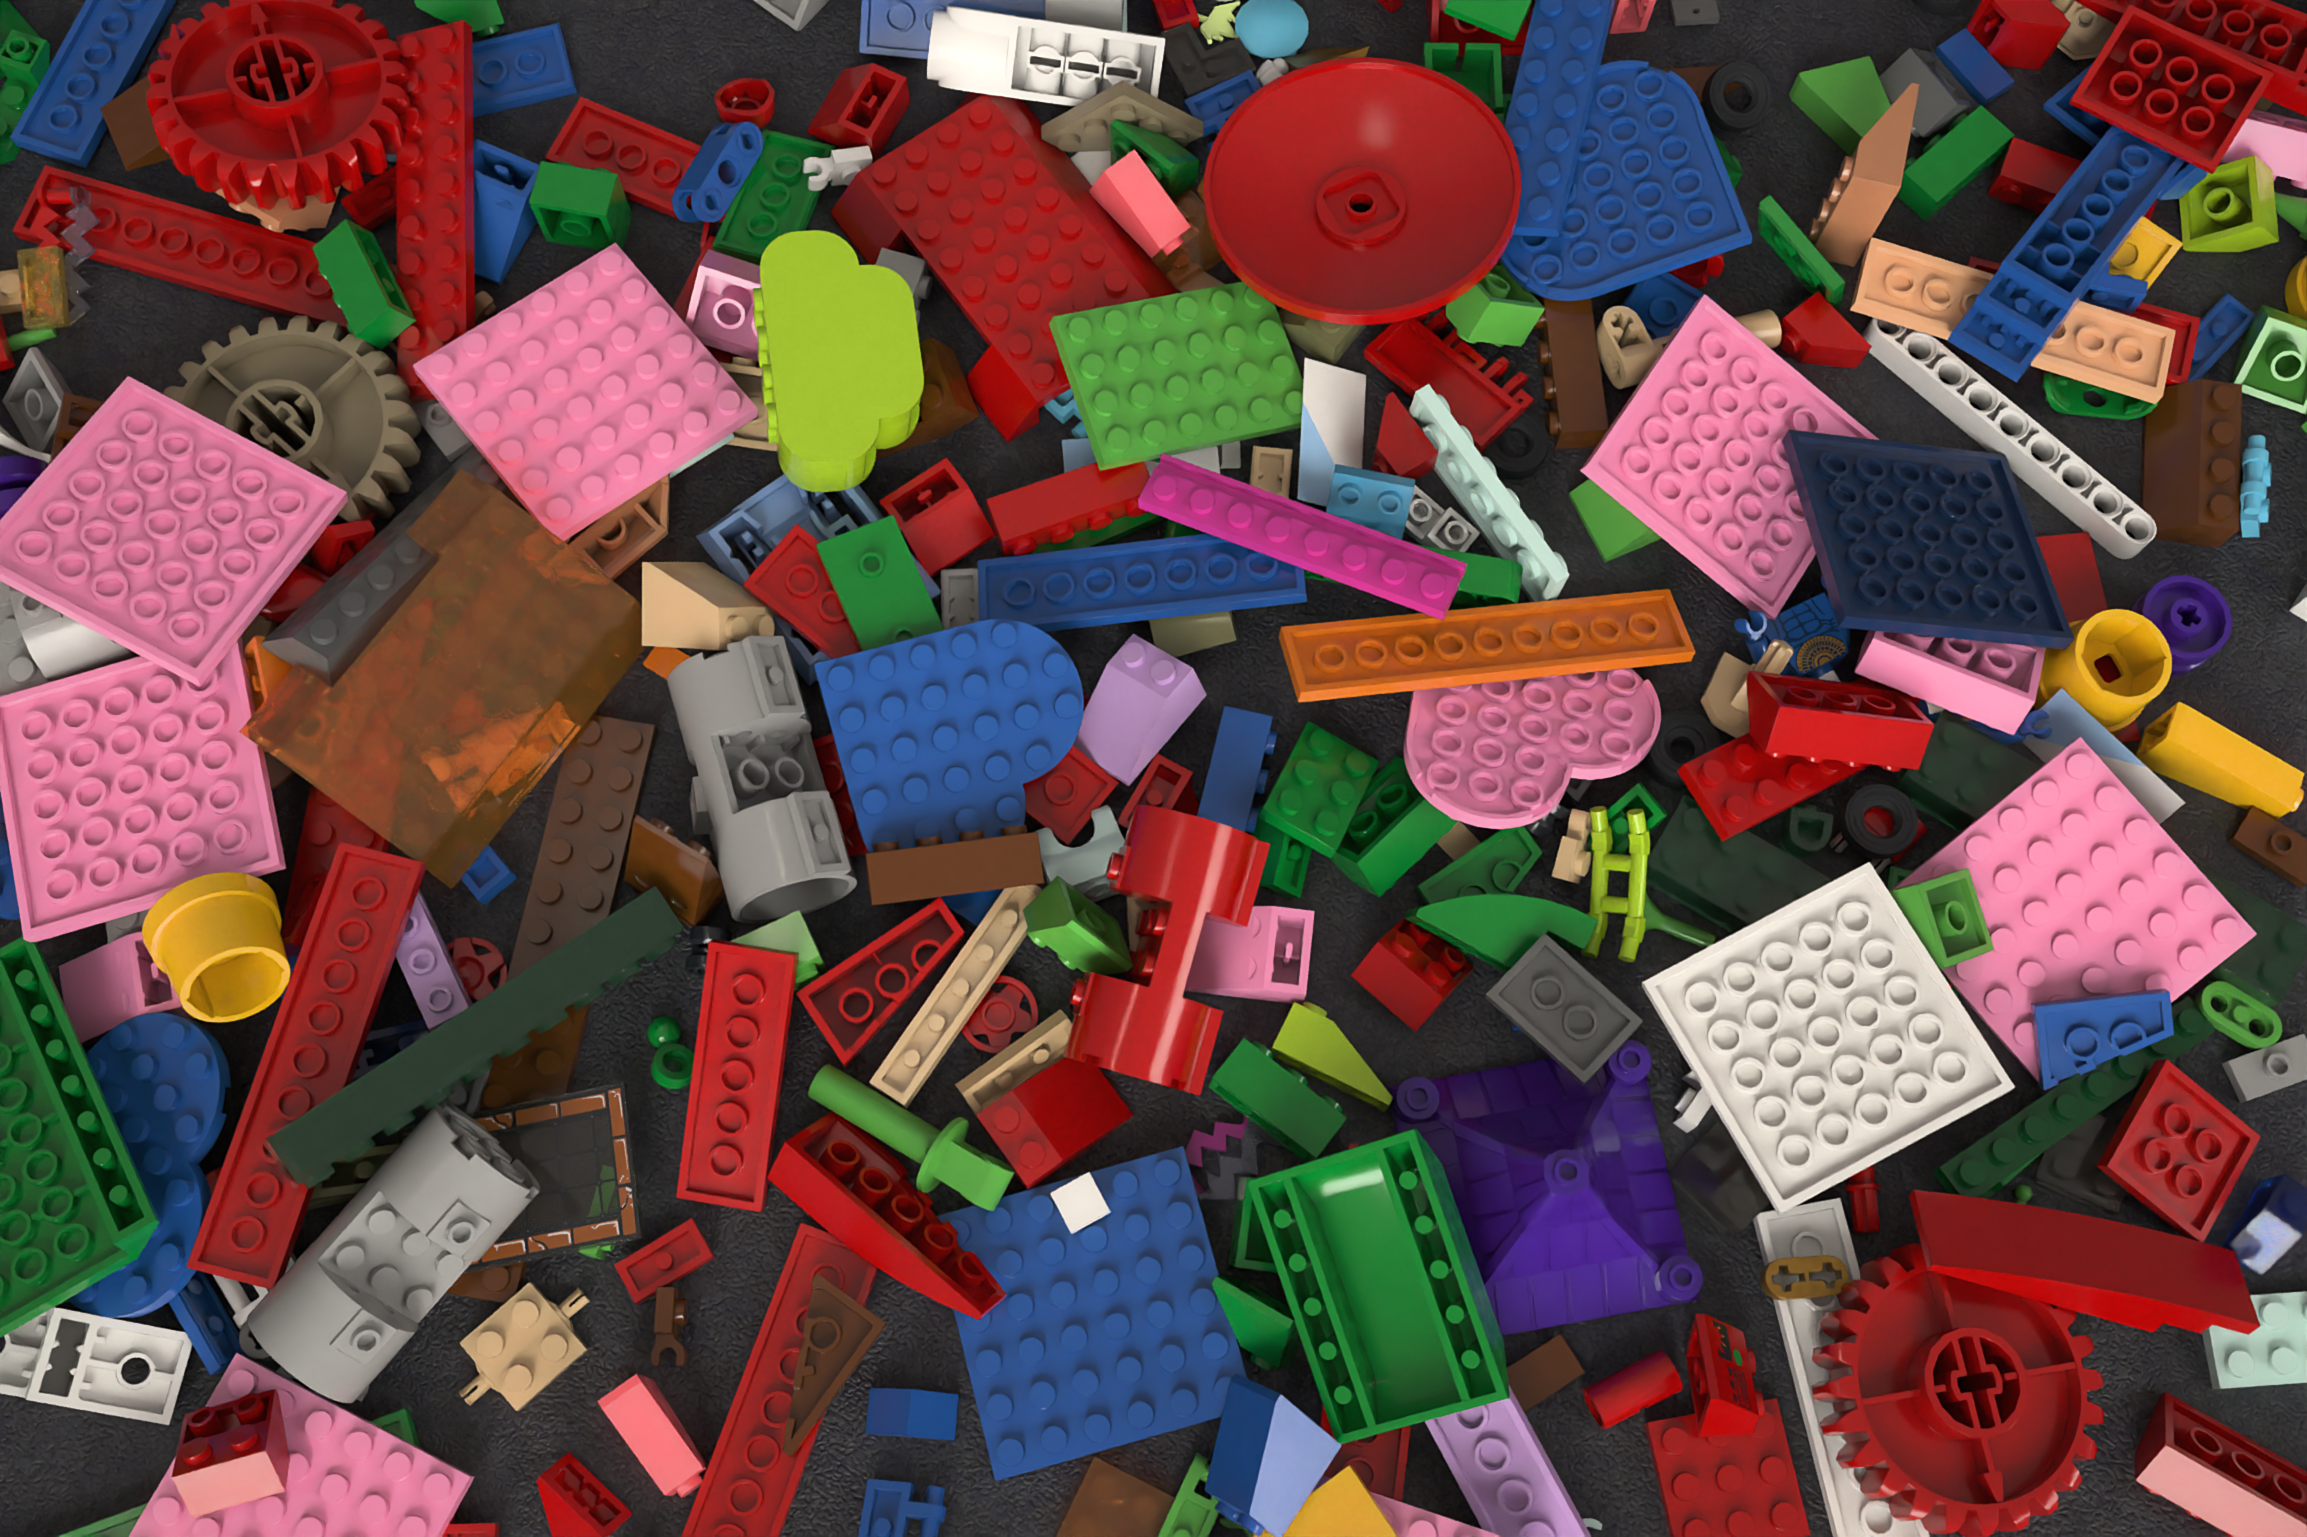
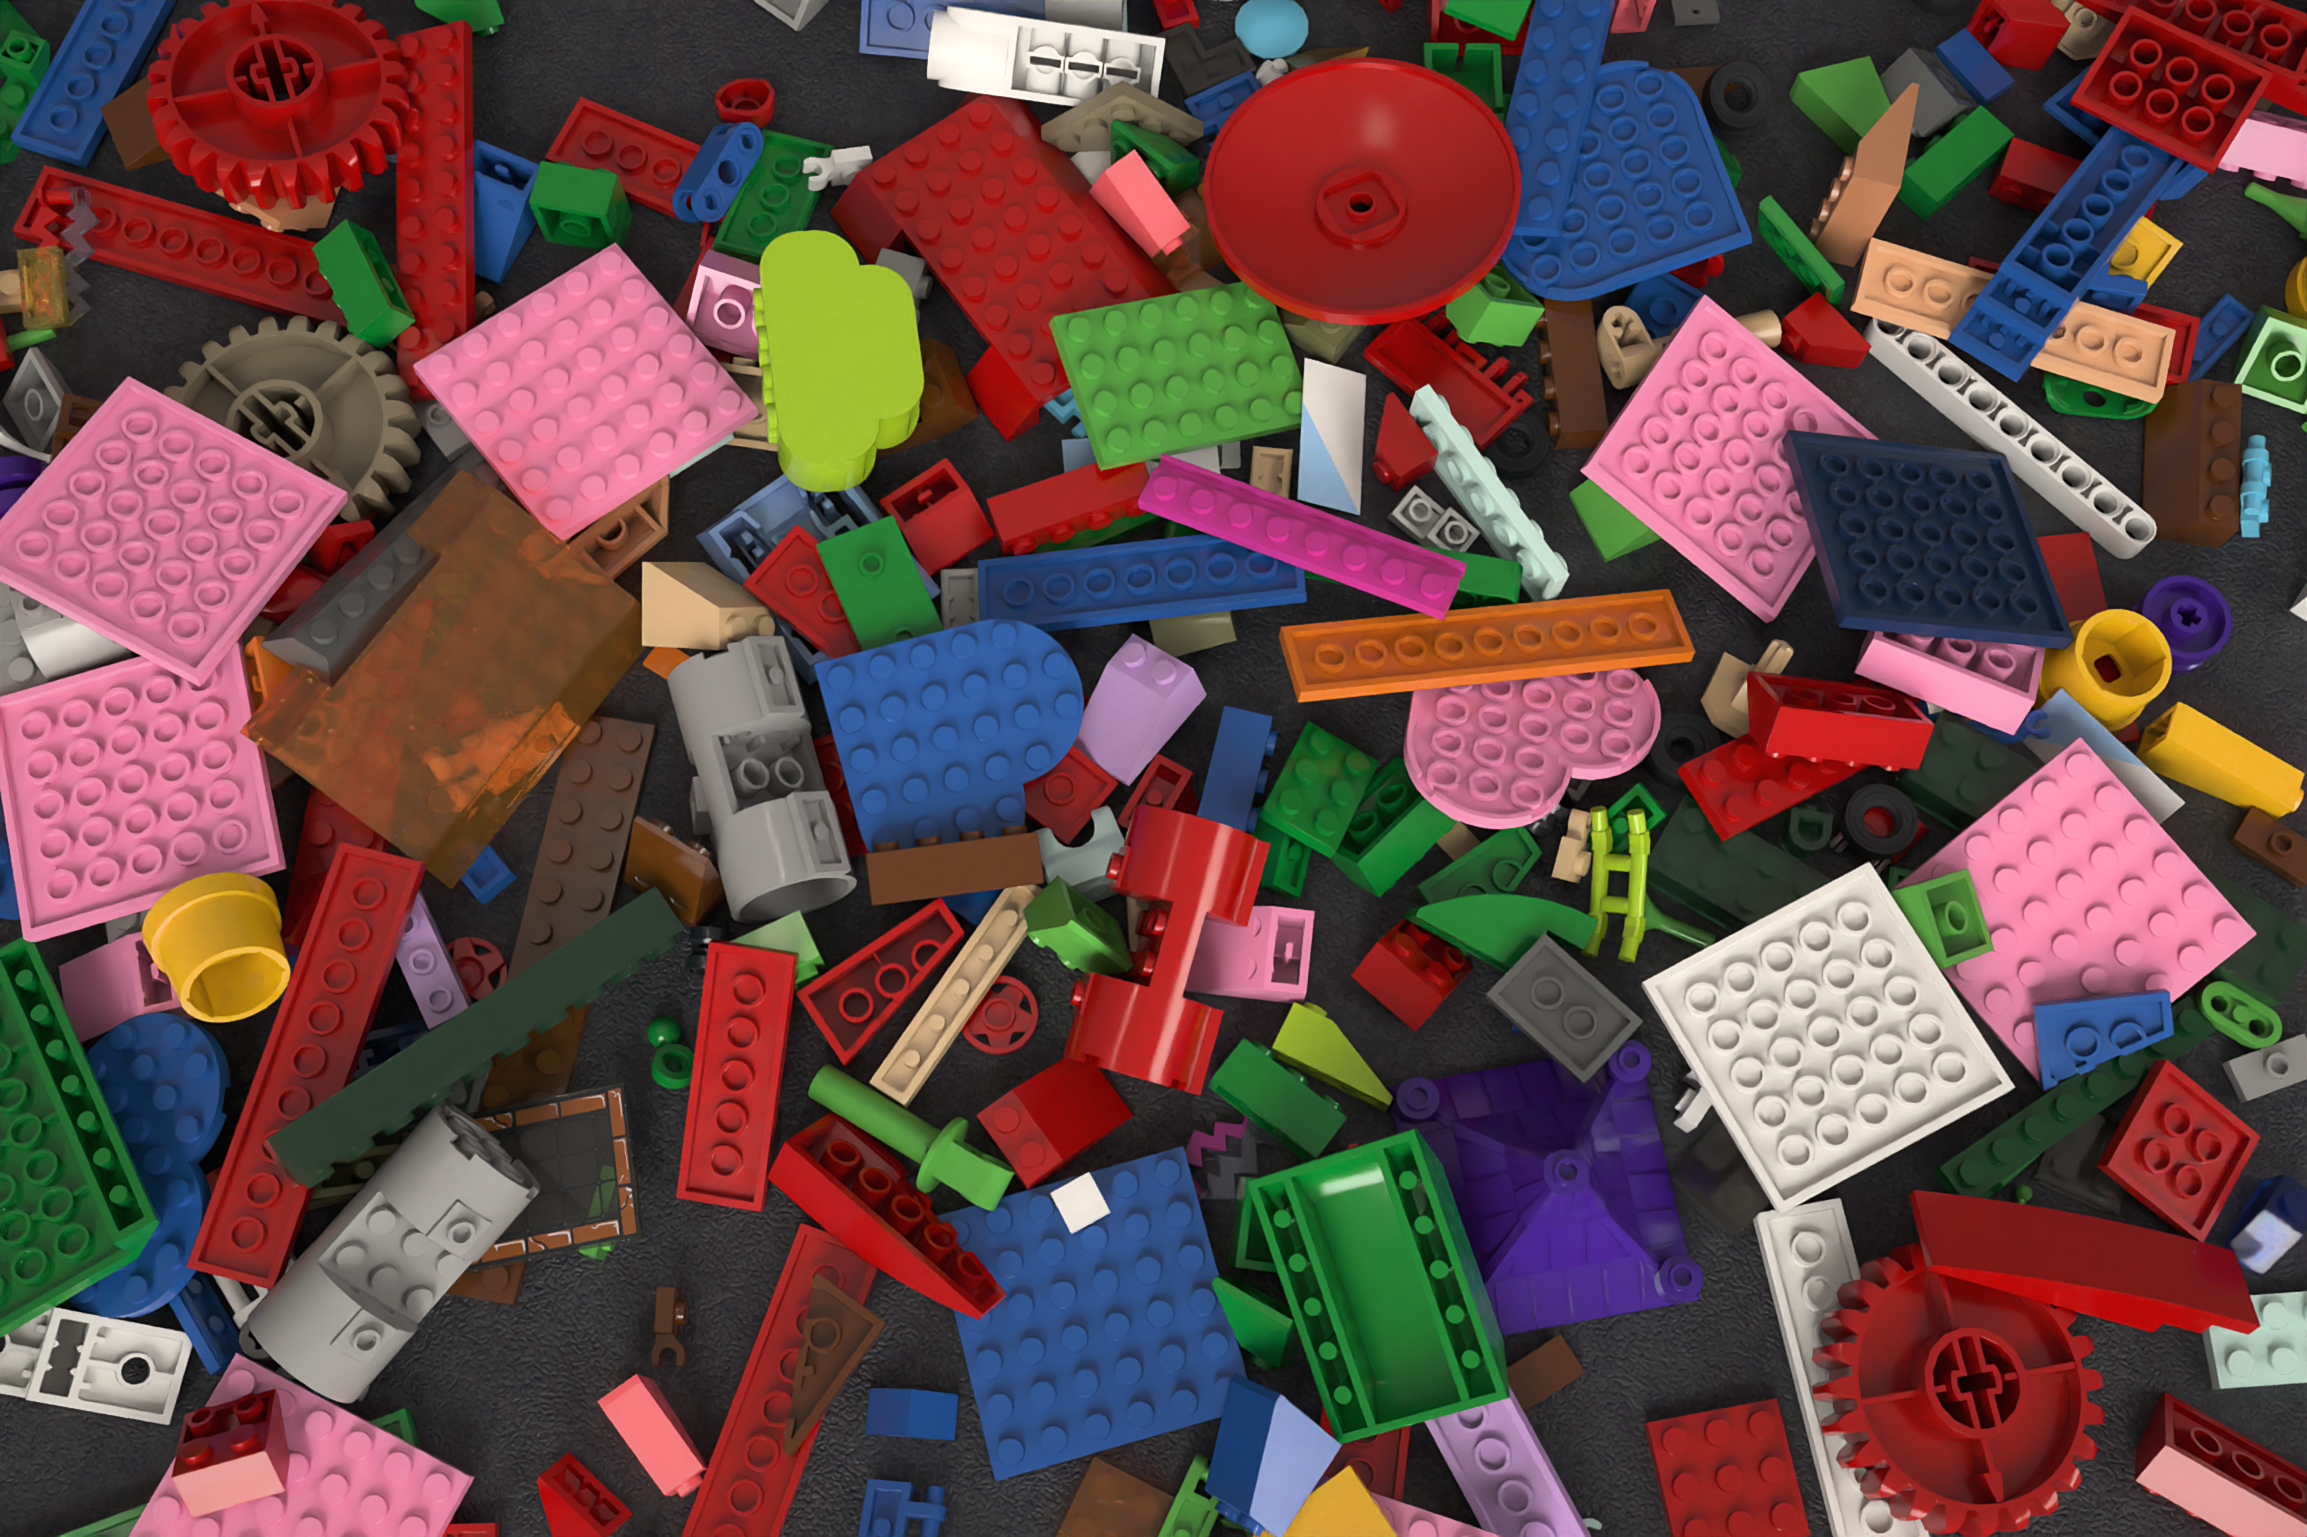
(375, 201): red plate -> none
(520, 70): blue tile -> none
(524, 1346): tan plate -> none
(664, 1261): red plate -> none
(862, 108): red slope -> none
(1016, 1063): tan plate -> none
(1219, 22): yellowish green piece -> none
(1371, 499): dark azure plate -> none
(1631, 1389): red pin -> none
(1722, 1379): red slope -> none
(1803, 1267): pearl gold beam -> none
(1808, 629): blue torso -> none
(1864, 1201): red axle -> none
(2230, 209): lime slope -> none

